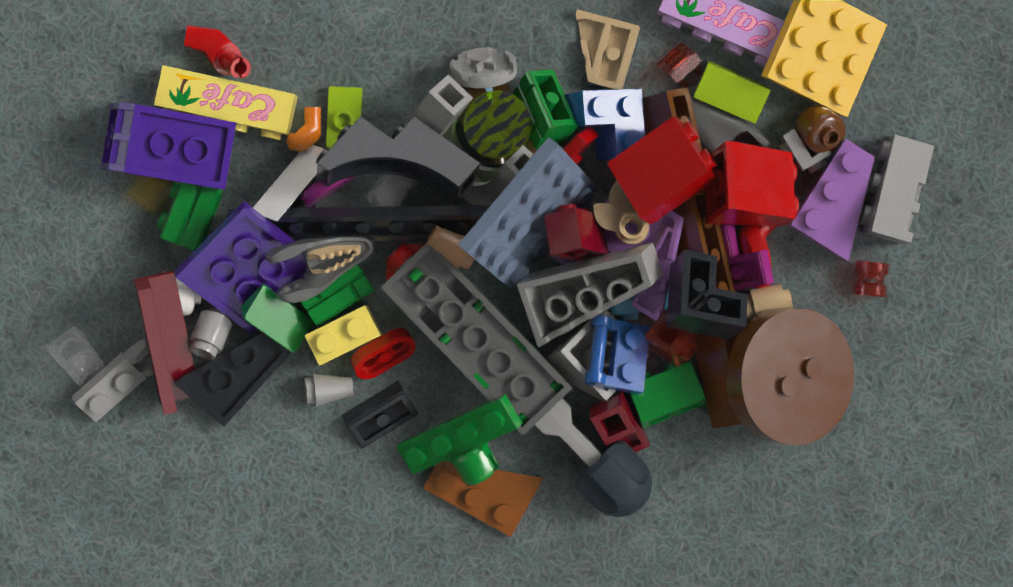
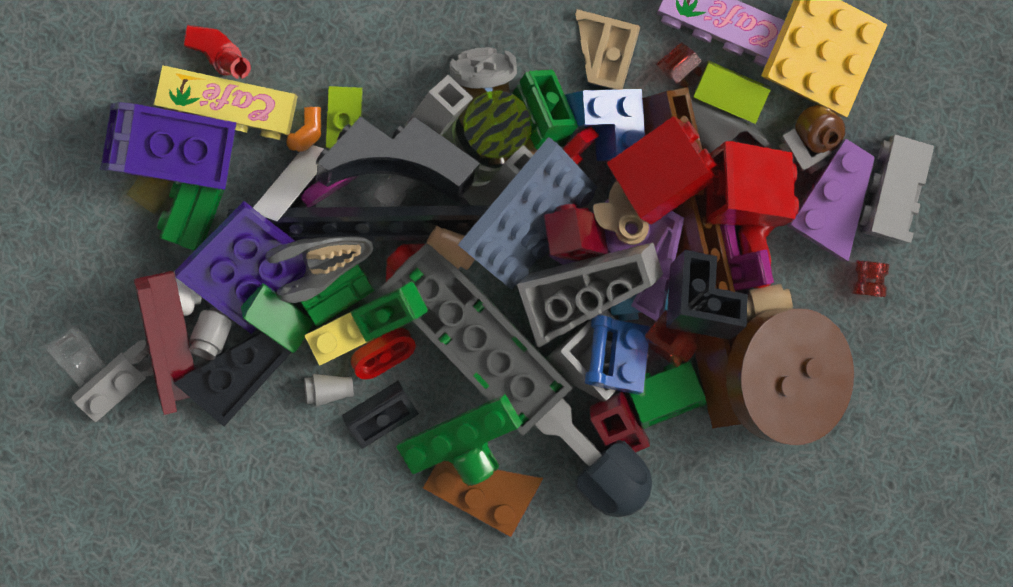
(389, 311): none -> green slope

